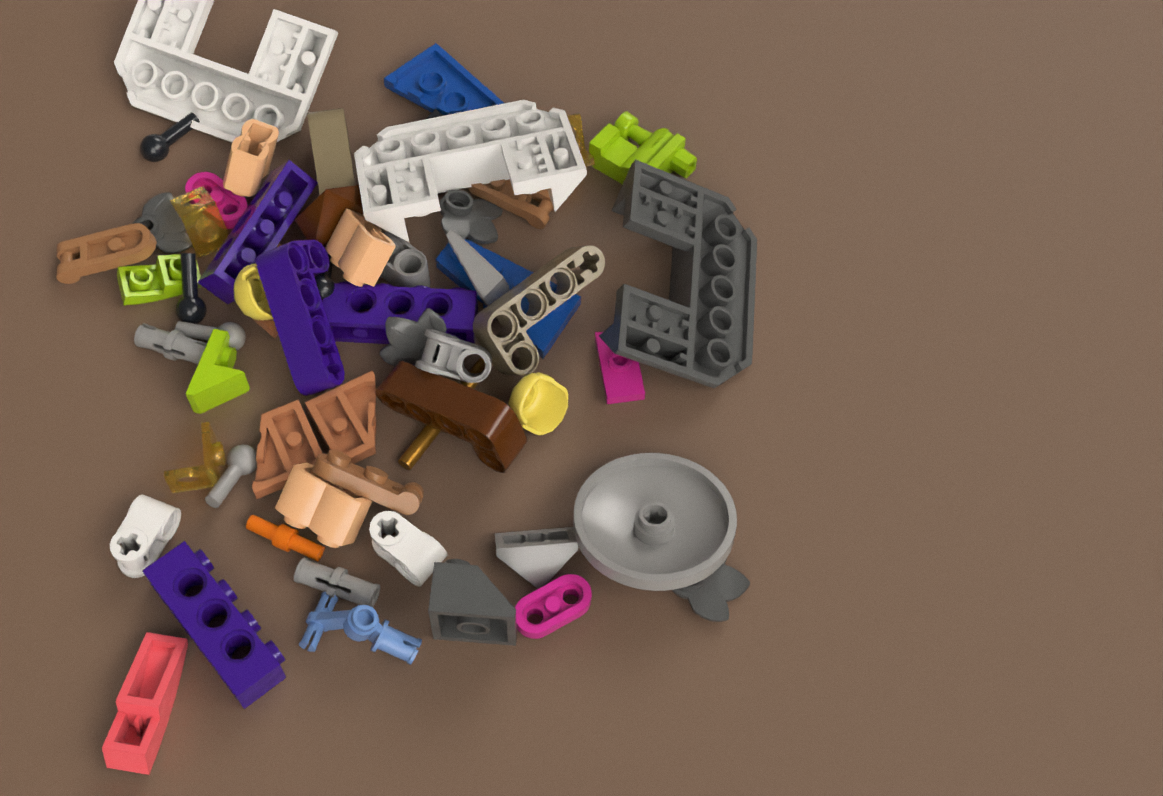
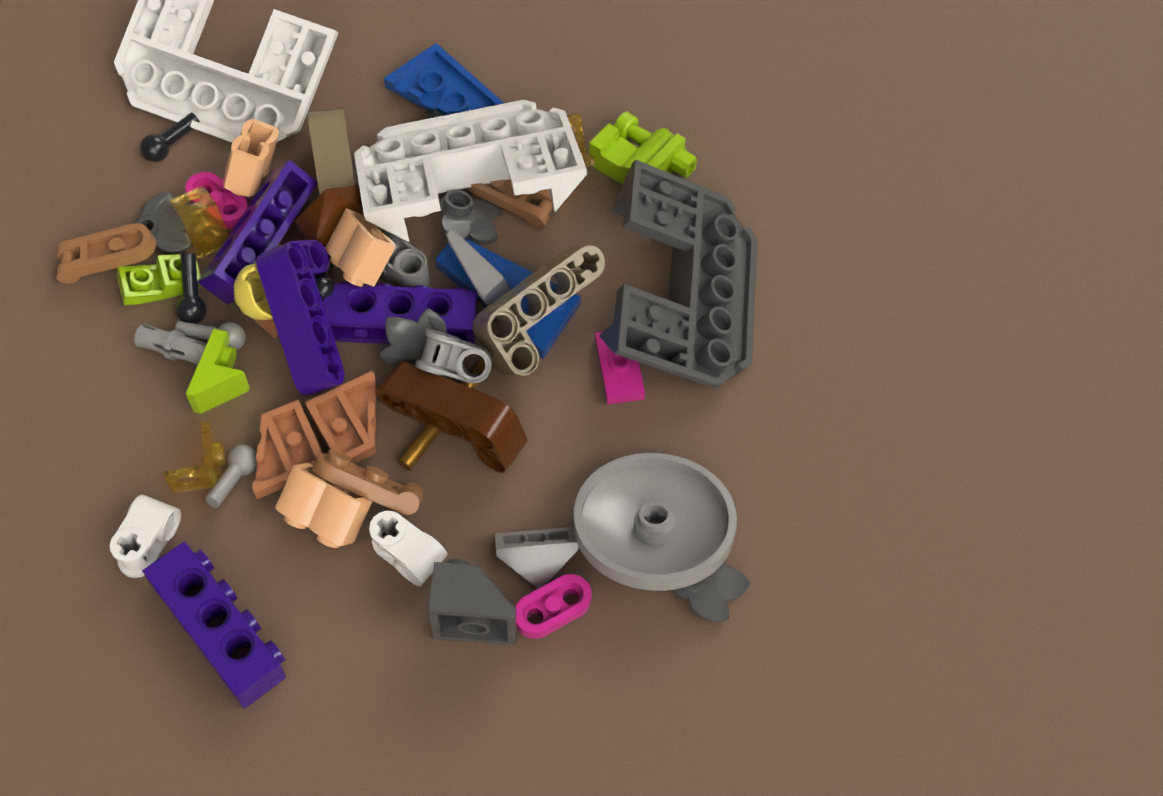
(145, 704): coral slope -> none
(285, 537): orange bar -> none
(336, 582): light grey pin -> none
(359, 625): medium blue pin -> none
(539, 403): light yellow hair -> none

